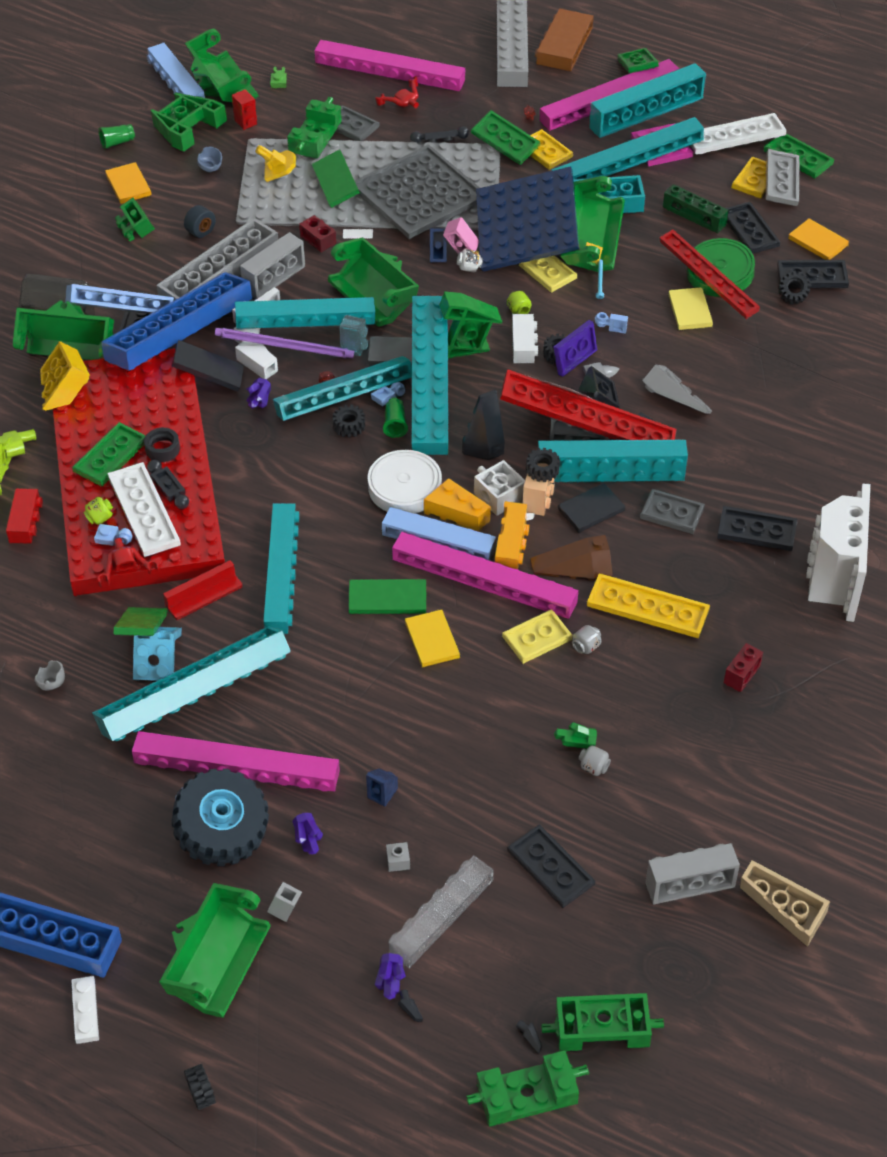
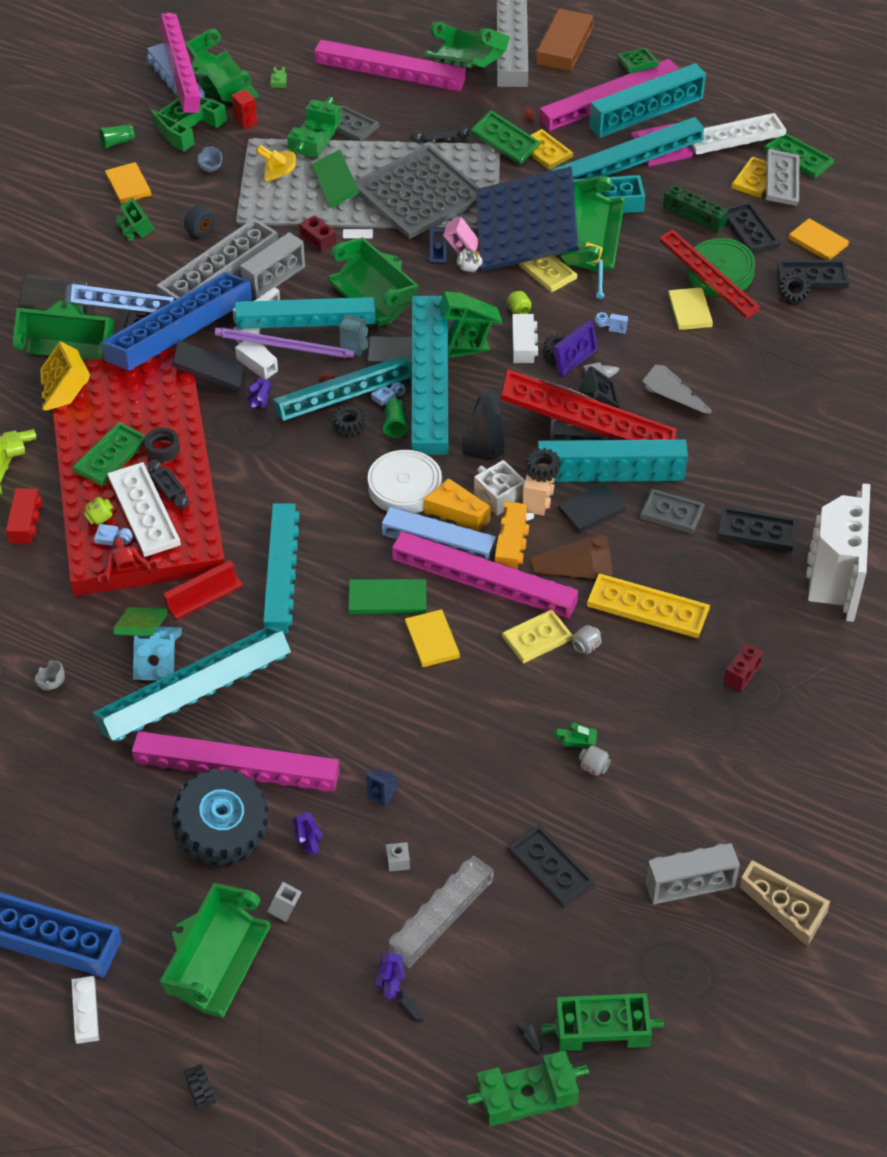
(180, 63): none -> dark pink brick
(403, 97): red piece -> none
(467, 46): none -> green piece

